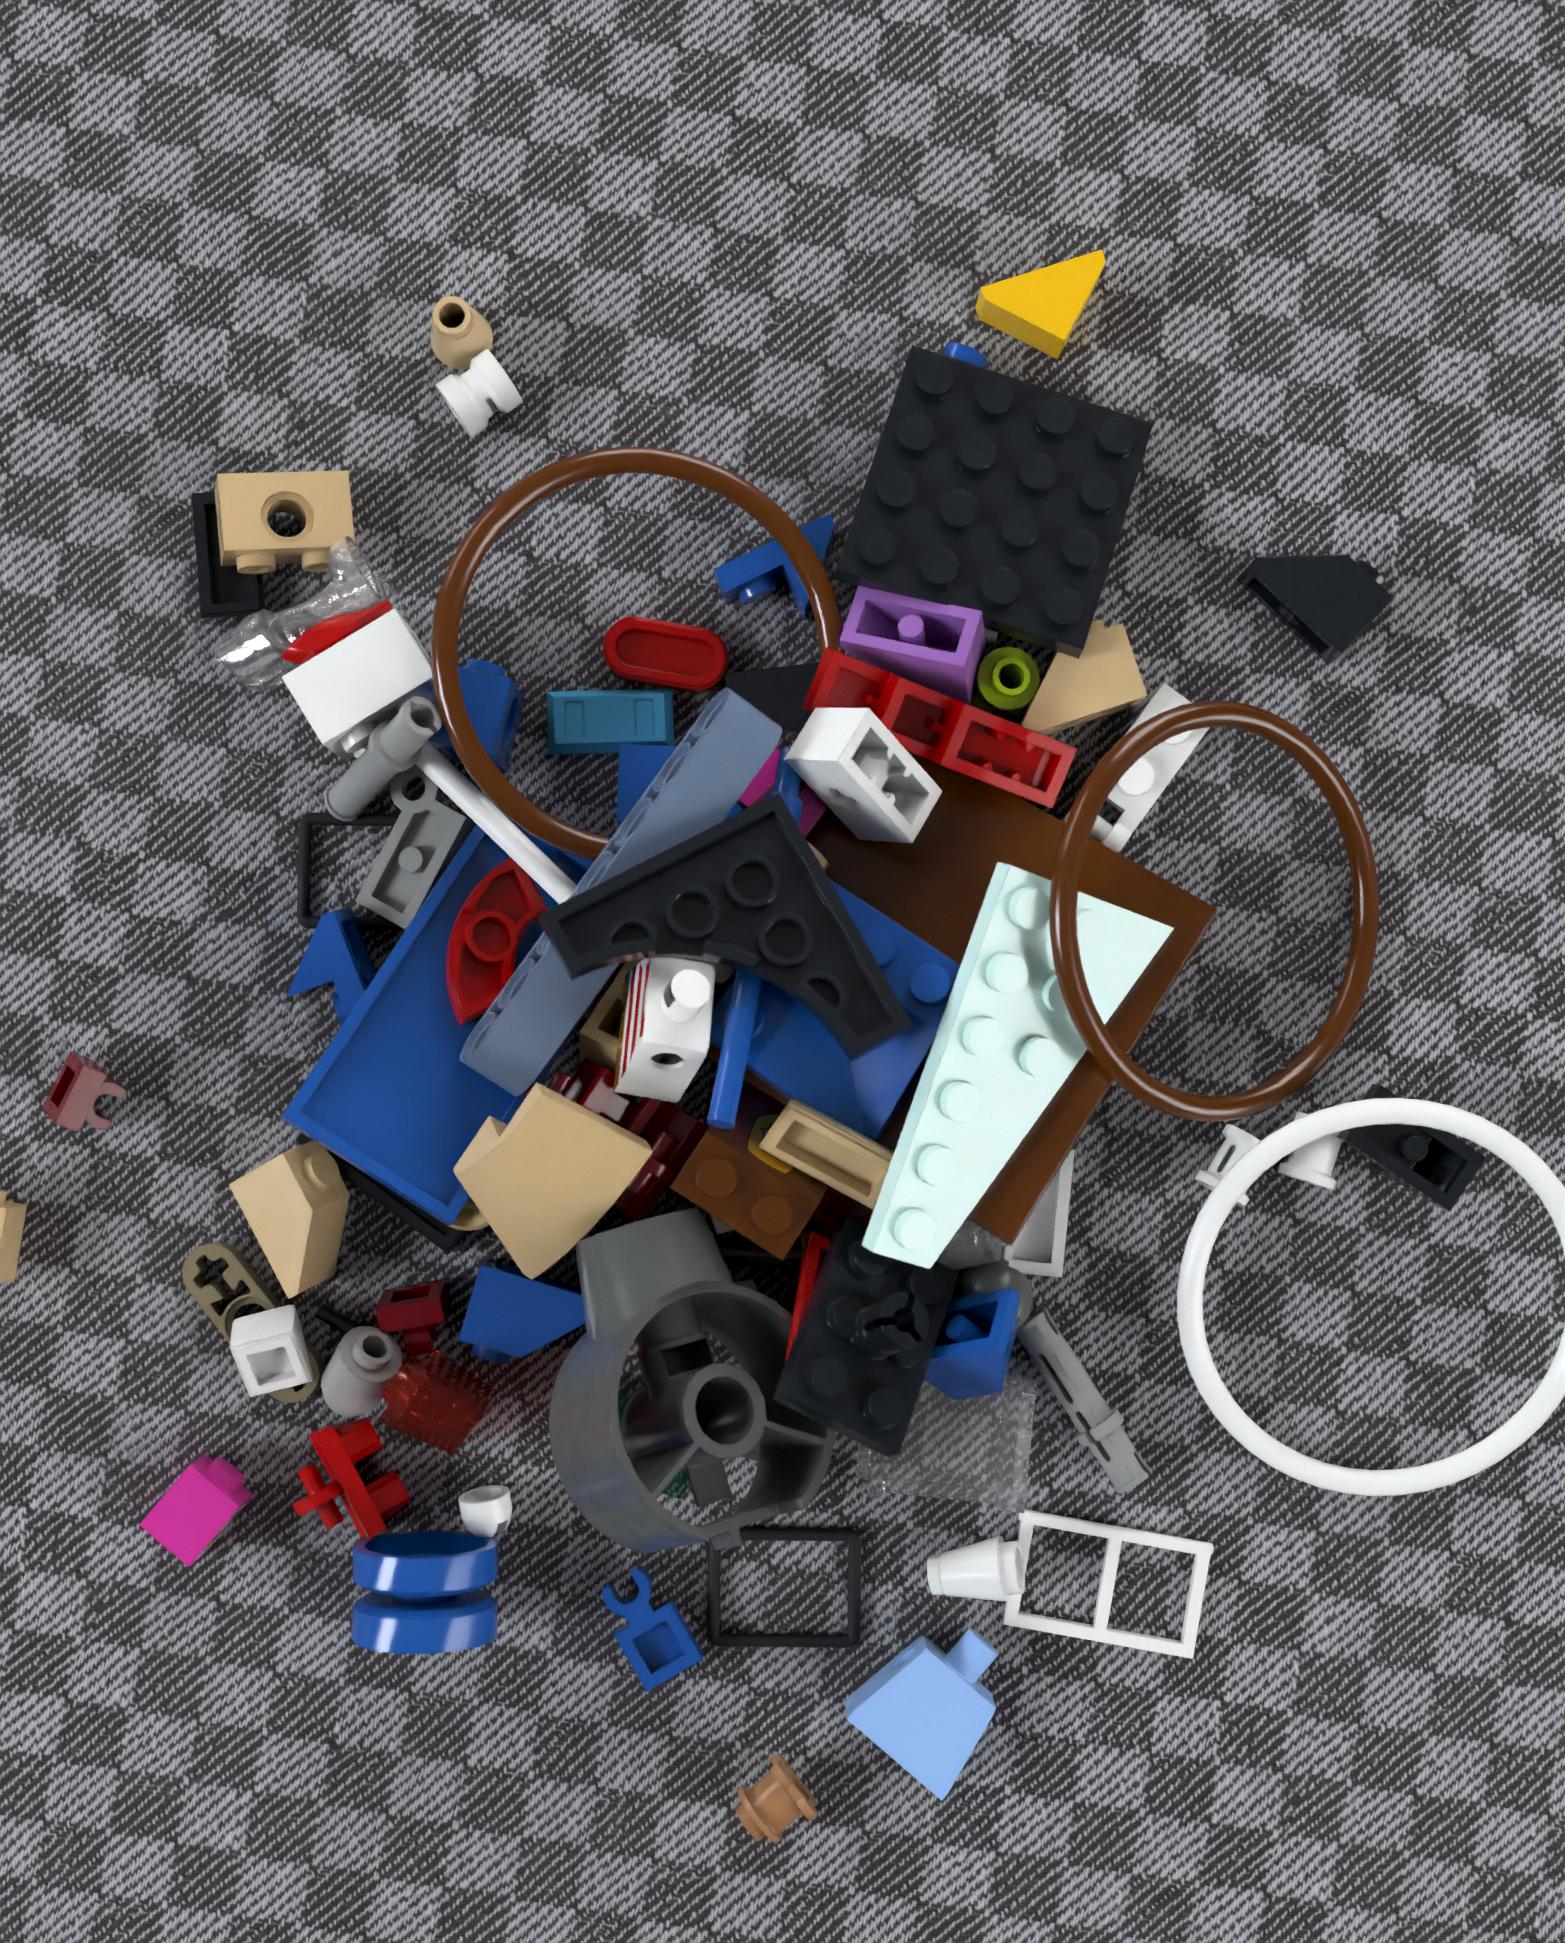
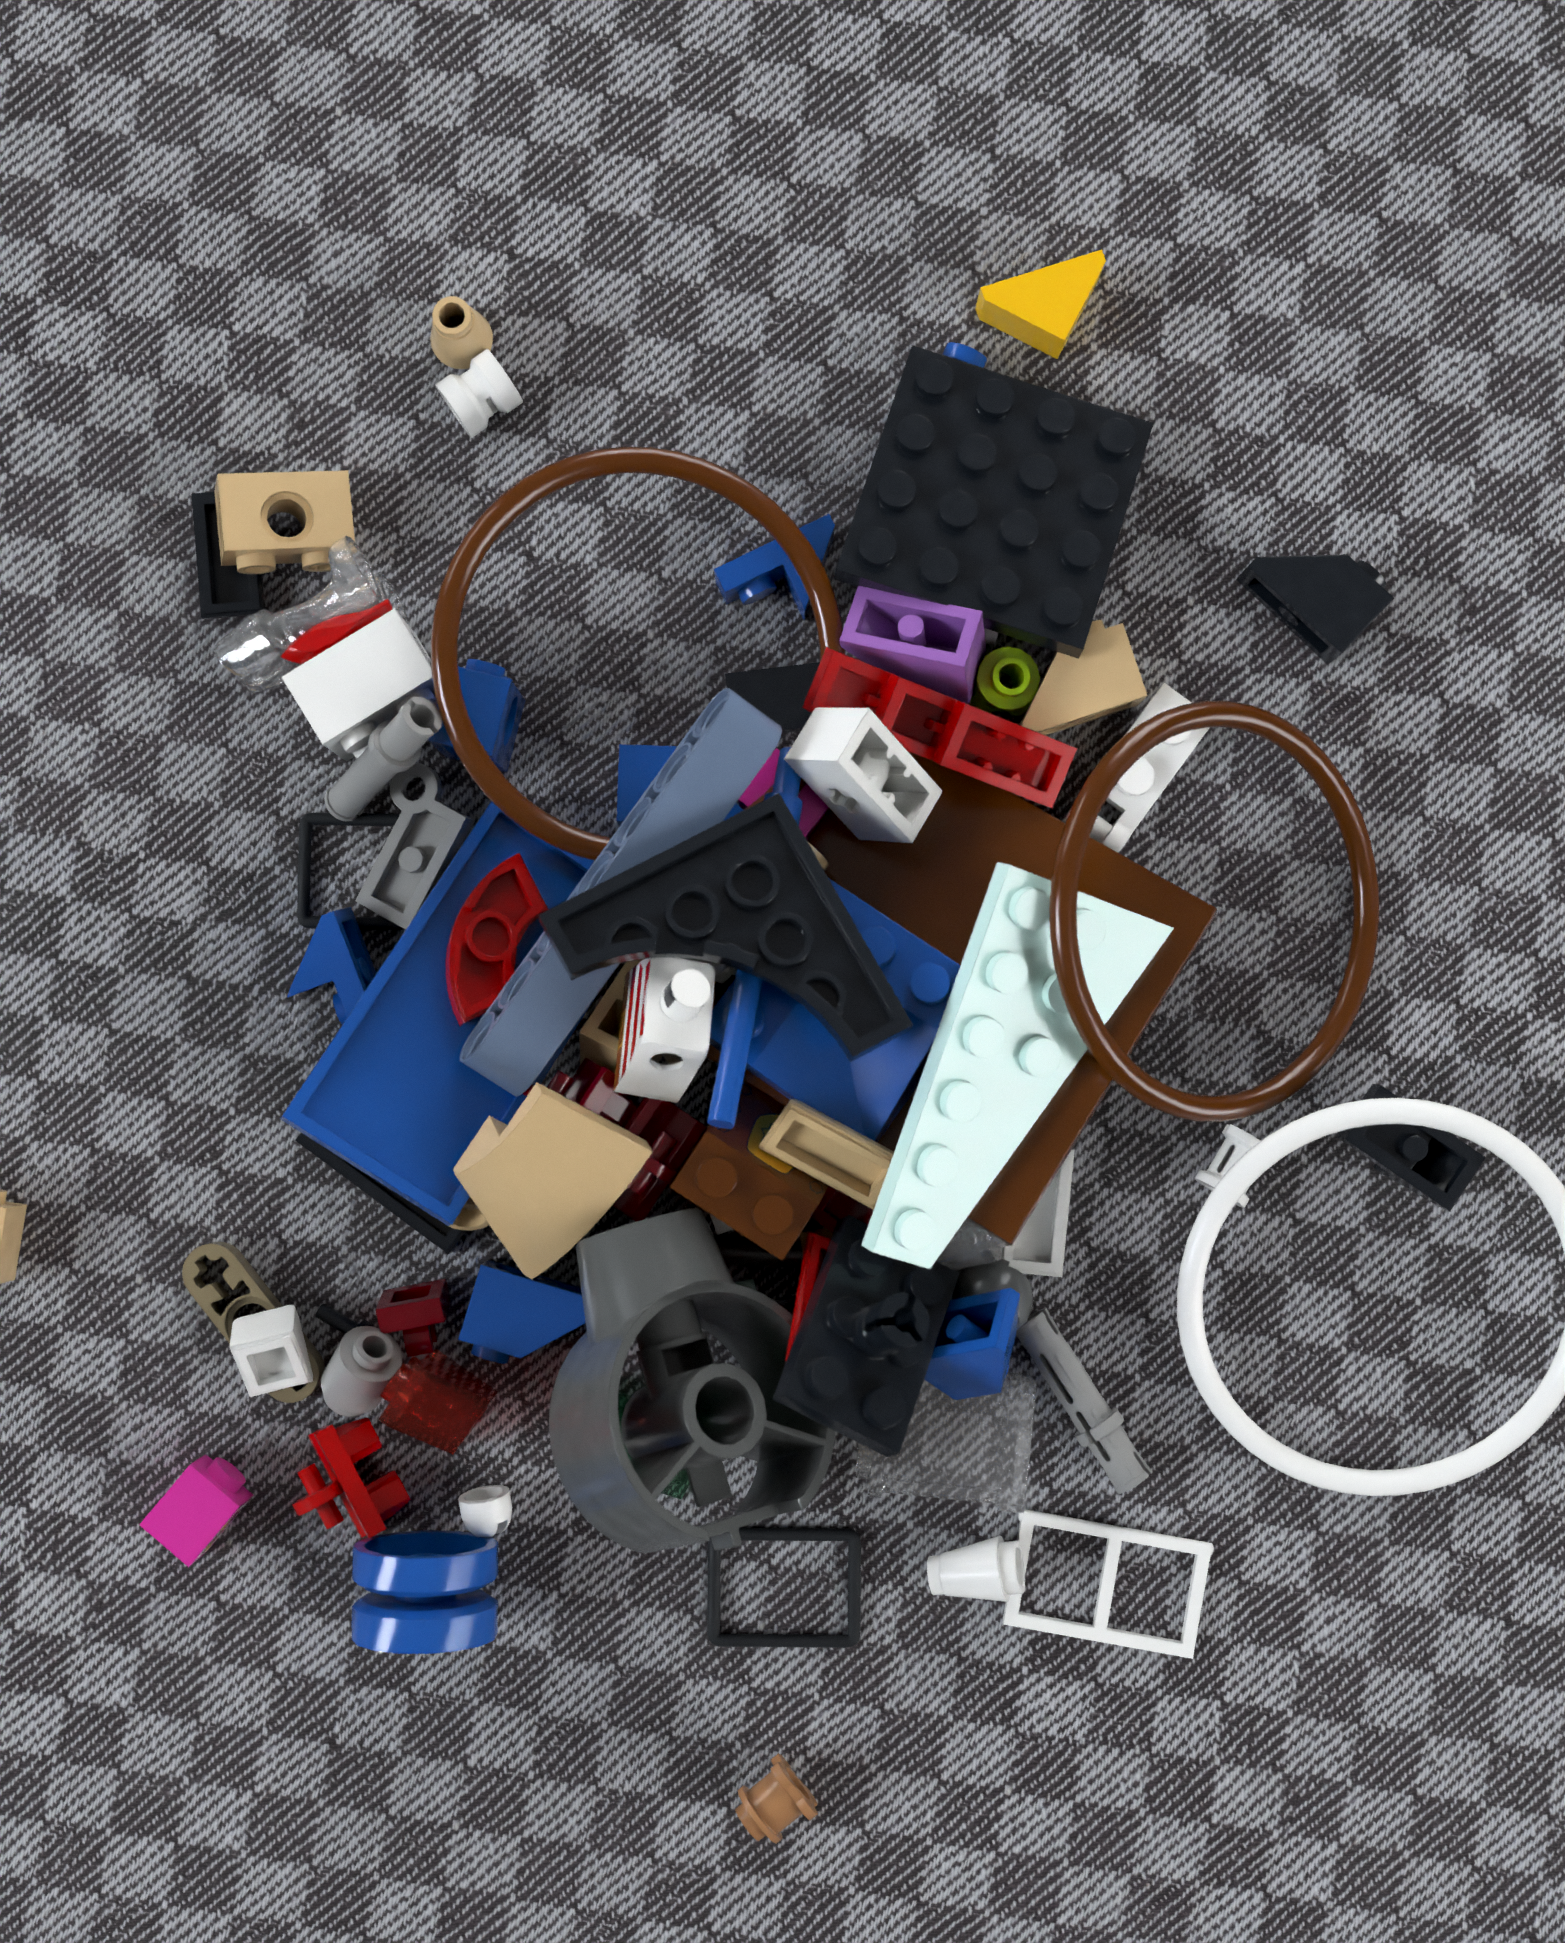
(75, 1092): tile -> none
(296, 1214): tan slope -> none
(495, 823): white bar -> none
(605, 718): dark azure tile -> none
(655, 1636): blue plate -> none
(666, 654): red tile -> none
(928, 1708): light blue torso -> none
(1314, 1160): white bush -> none

